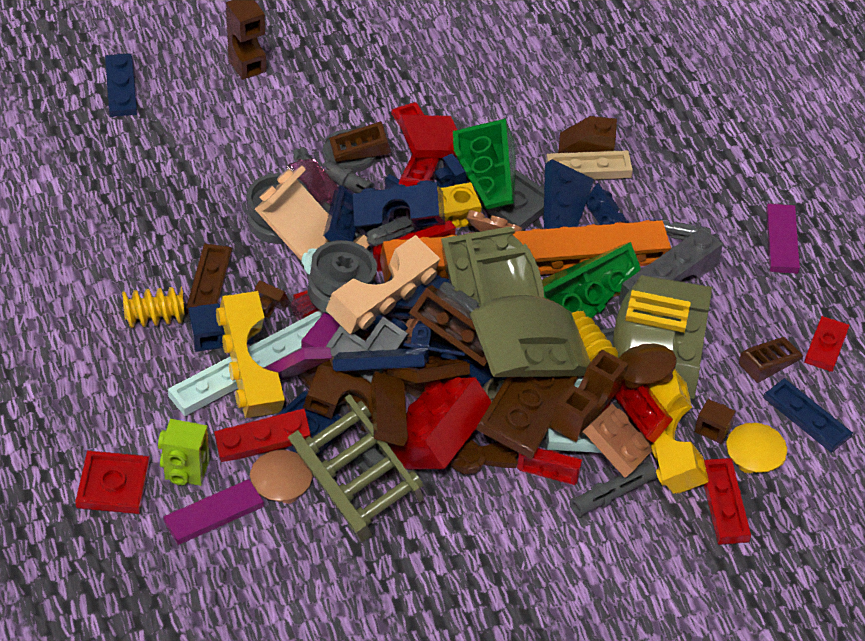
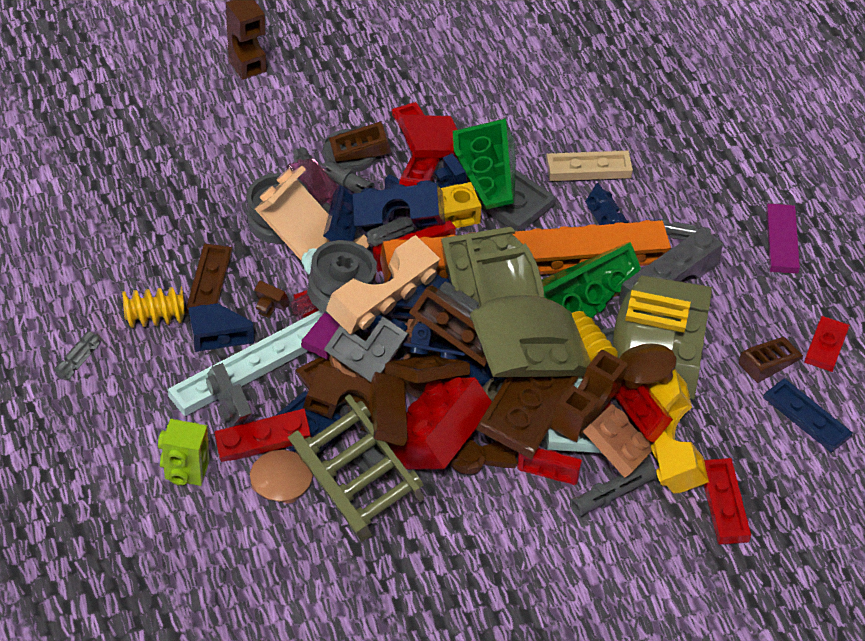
(77, 355): none -> dark grey axle
(113, 482): red plate -> none
(120, 85): dark blue plate -> none
(213, 511): magenta tile -> none
(232, 401): none -> dark grey plate
(258, 388): yellow arch -> none
(300, 361): magenta tile -> none
(380, 359): dark blue tile -> none
(483, 224): nougat dish -> none
(564, 195): dark blue wing -> none
(589, 135): reddish brown slope -> none
(715, 421): reddish brown plate -> none
(756, 448): yellow dish -> none

